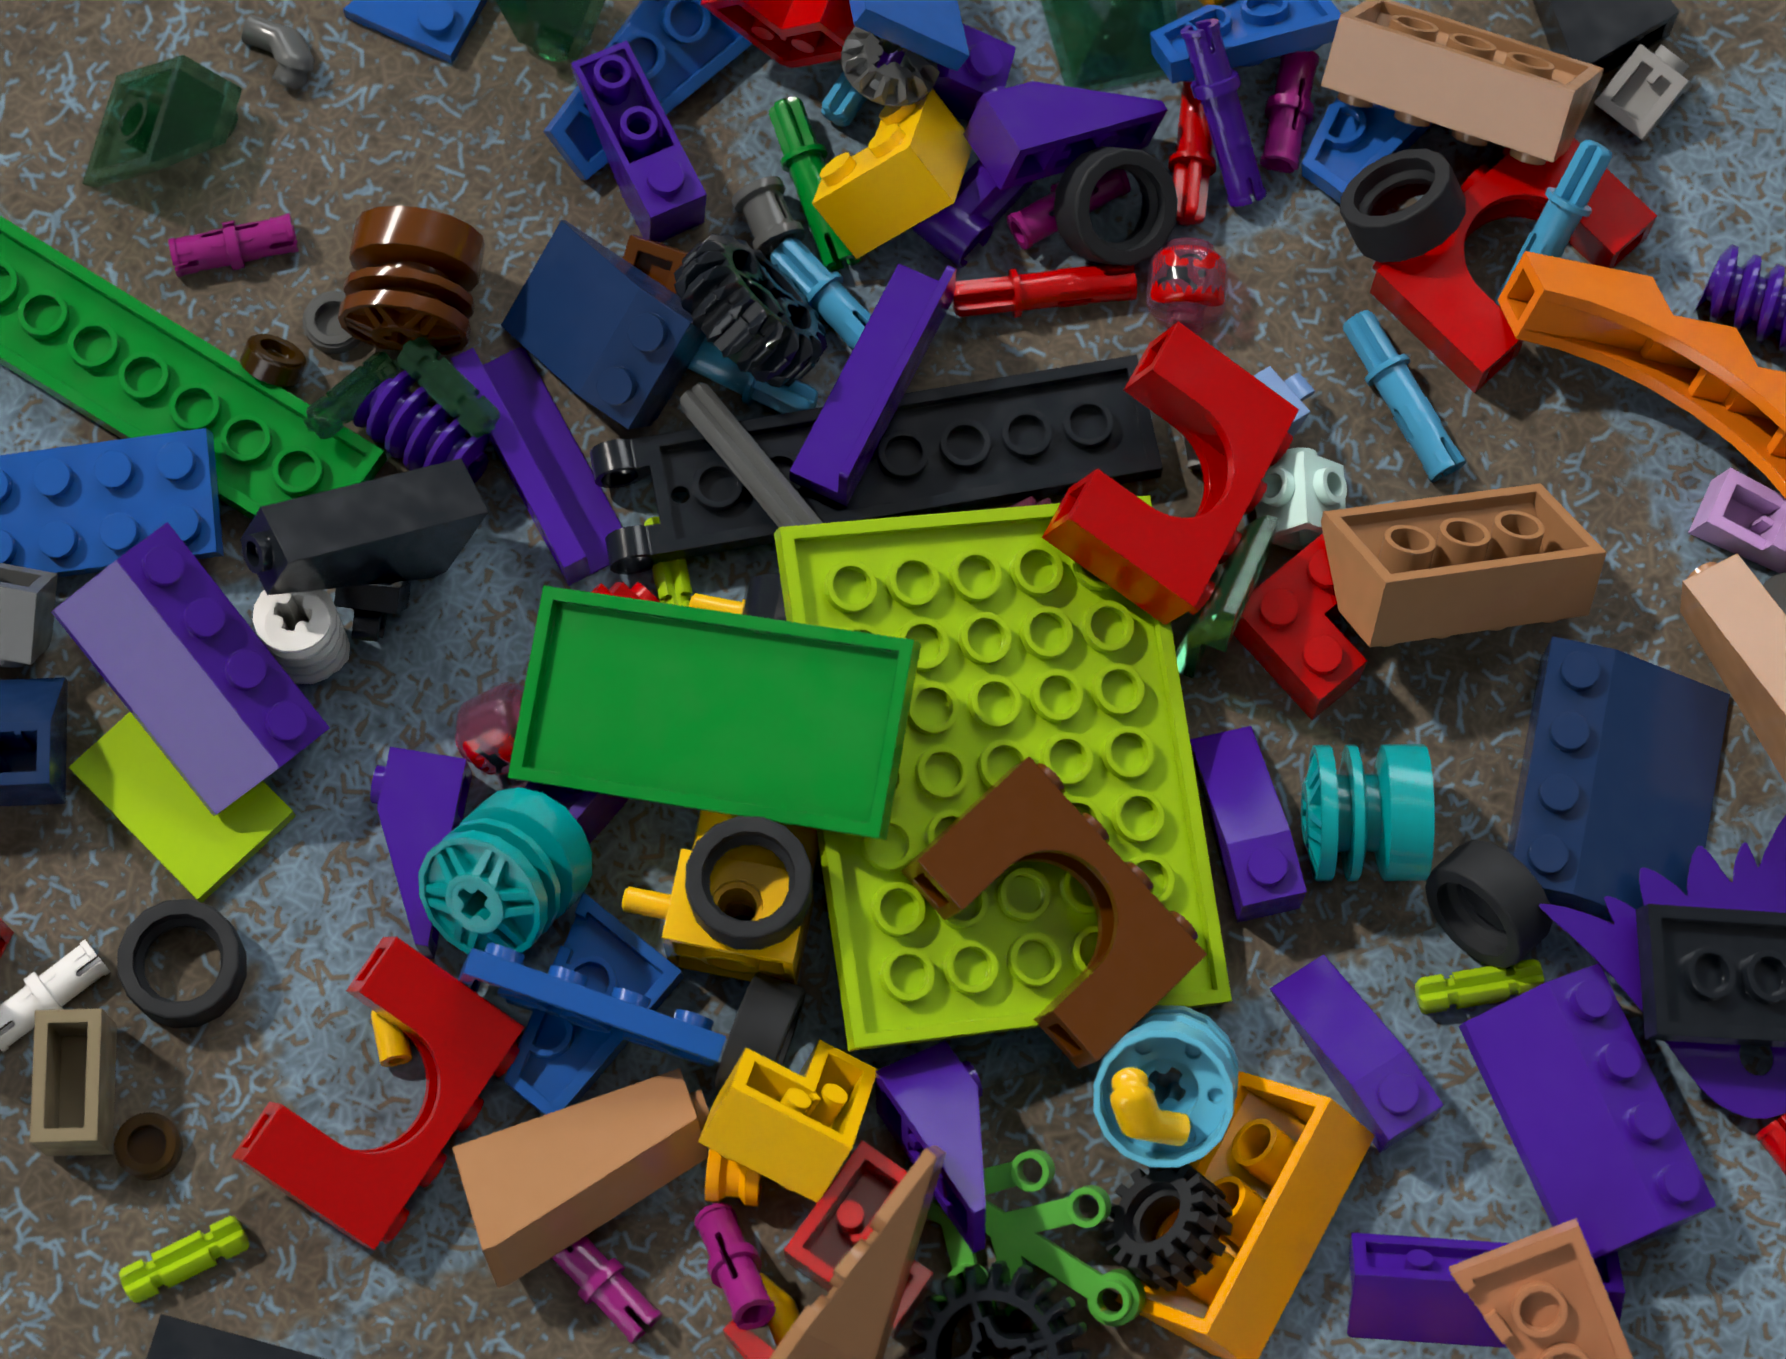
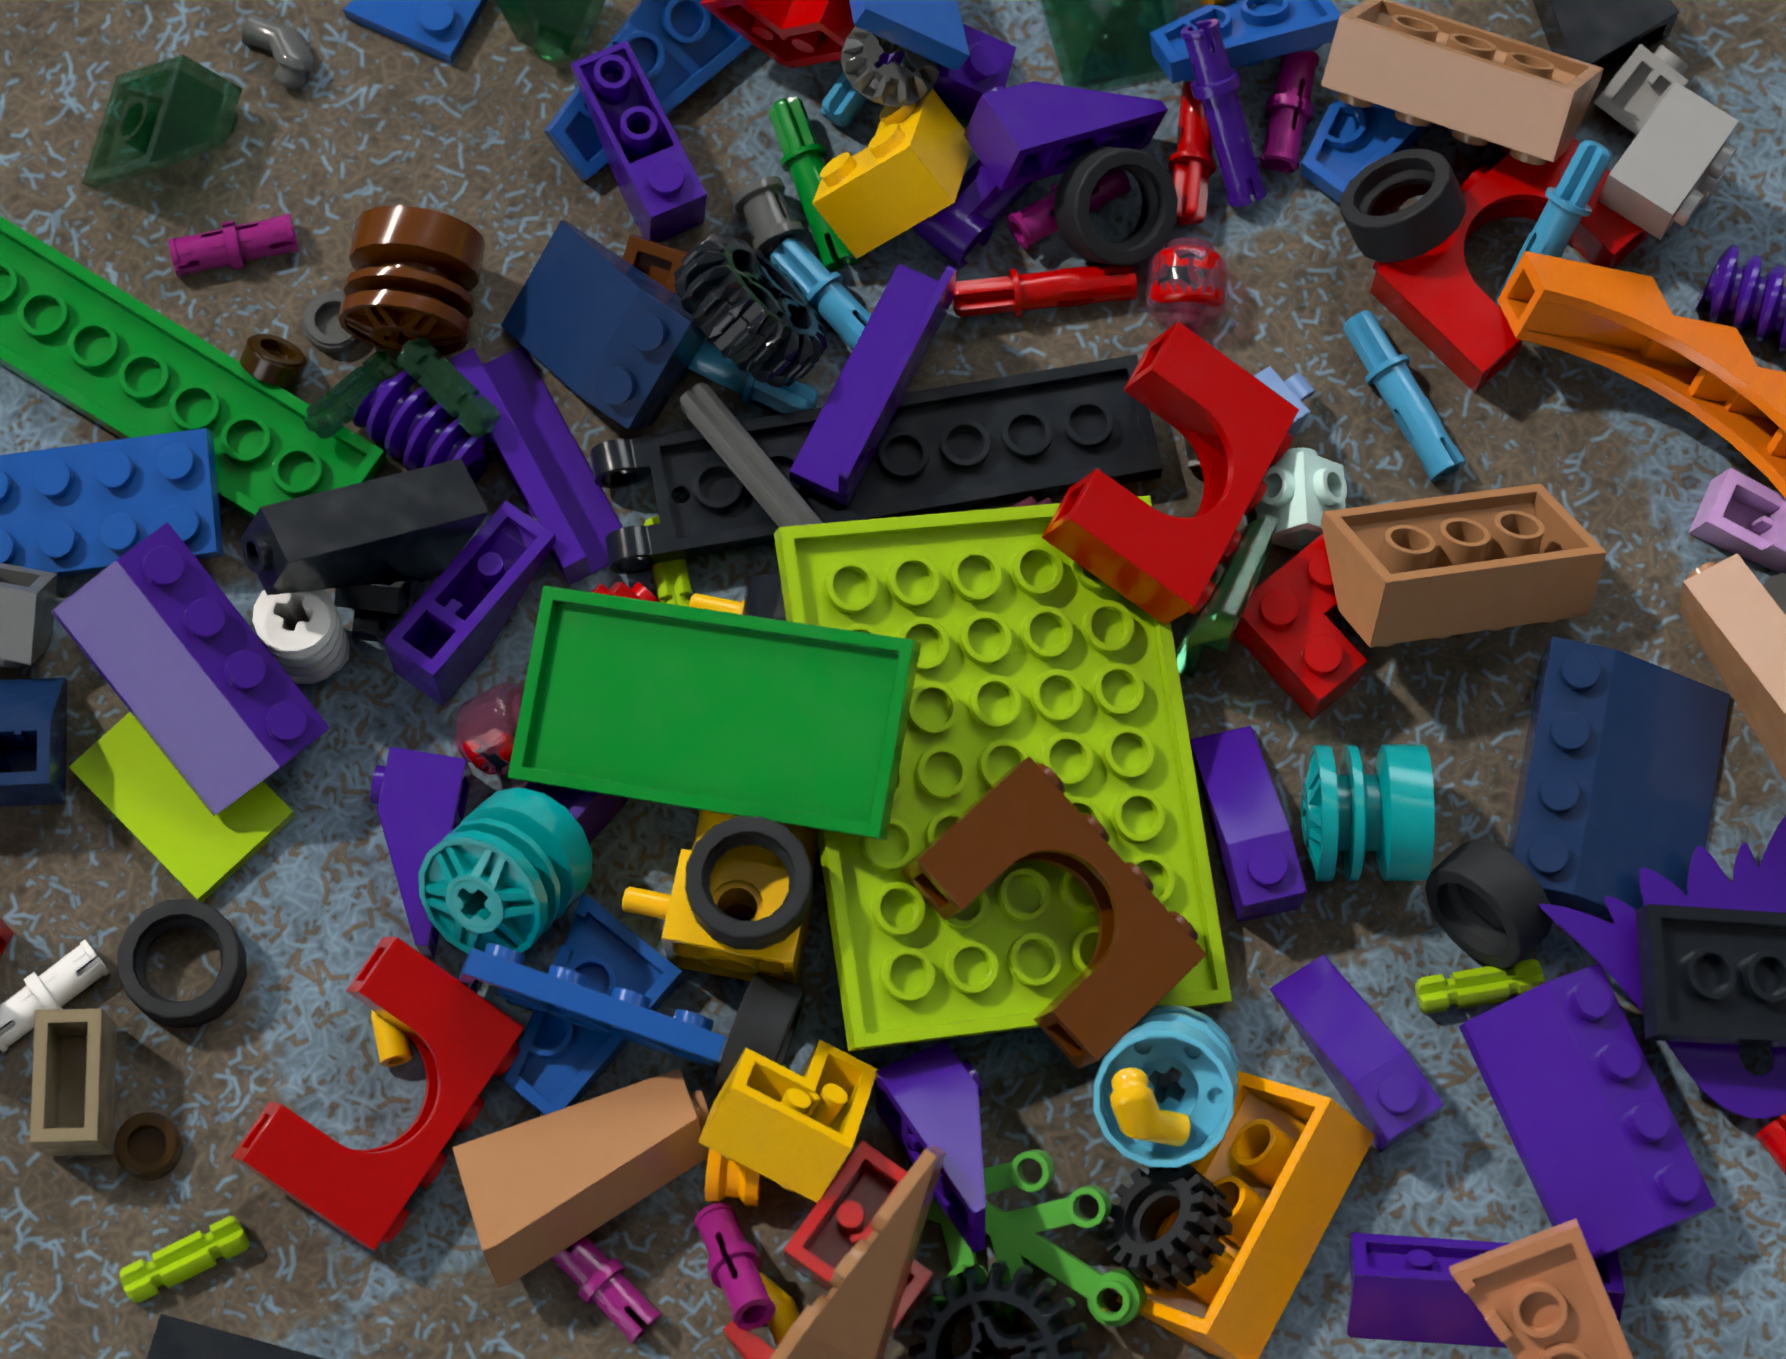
(468, 604): none -> dark purple slope
(1671, 163): none -> light grey brick

